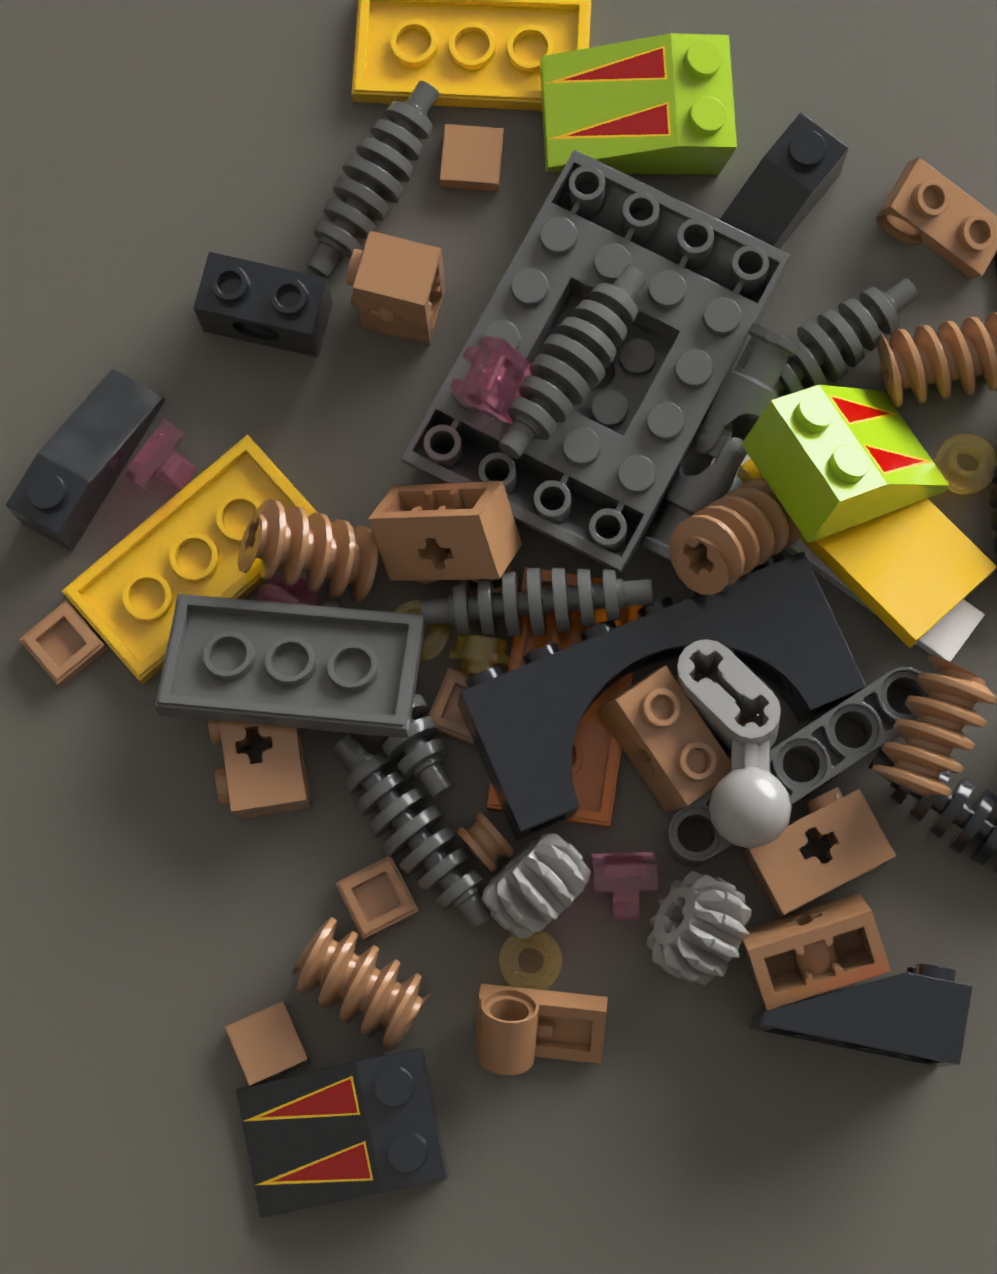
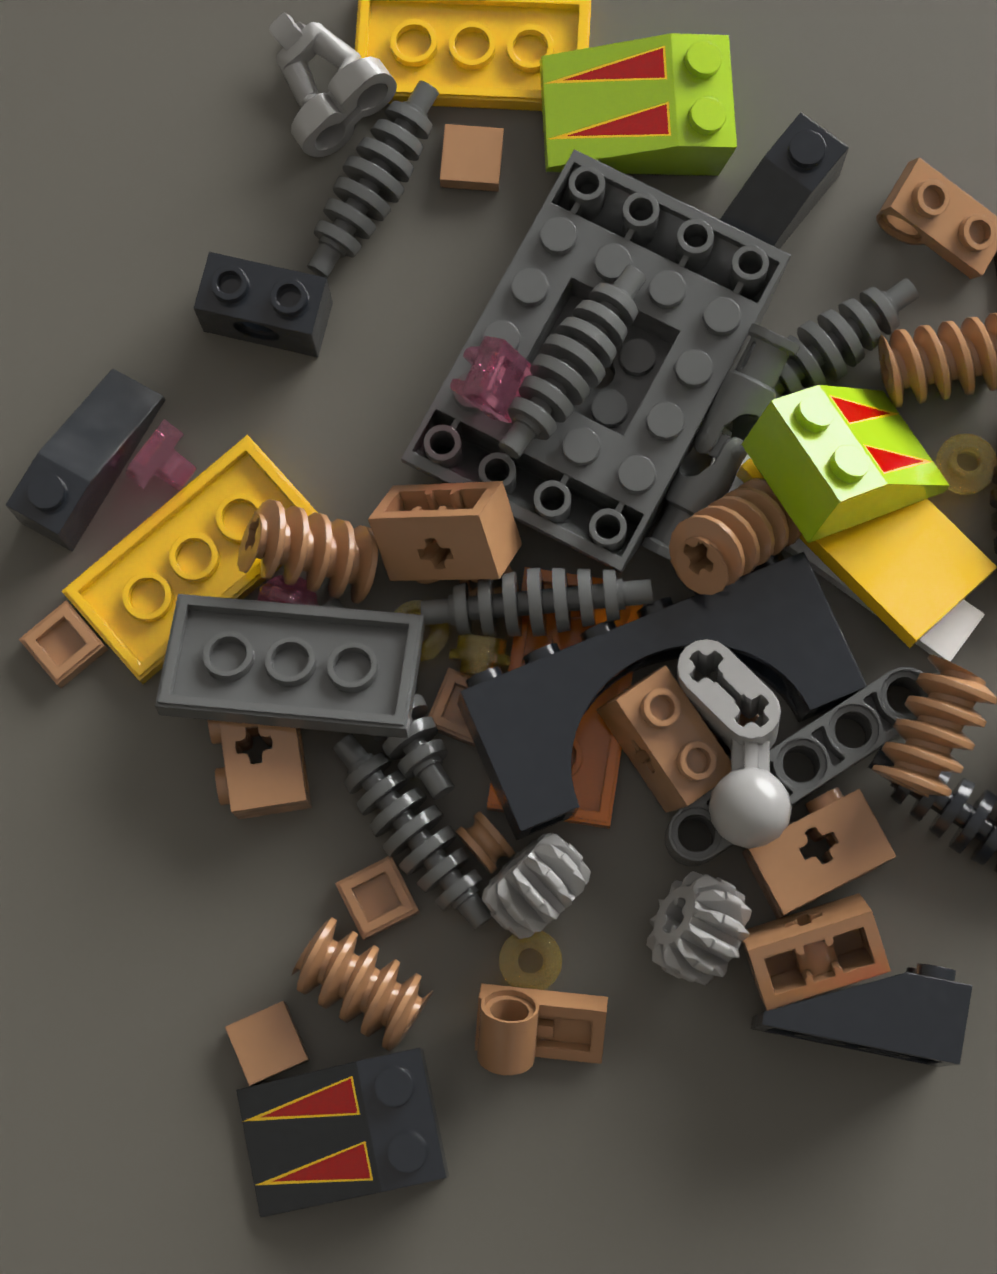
(354, 92): none -> light grey piece
(397, 286): medium nougat brick -> none
(624, 877): clear pink tile -> none

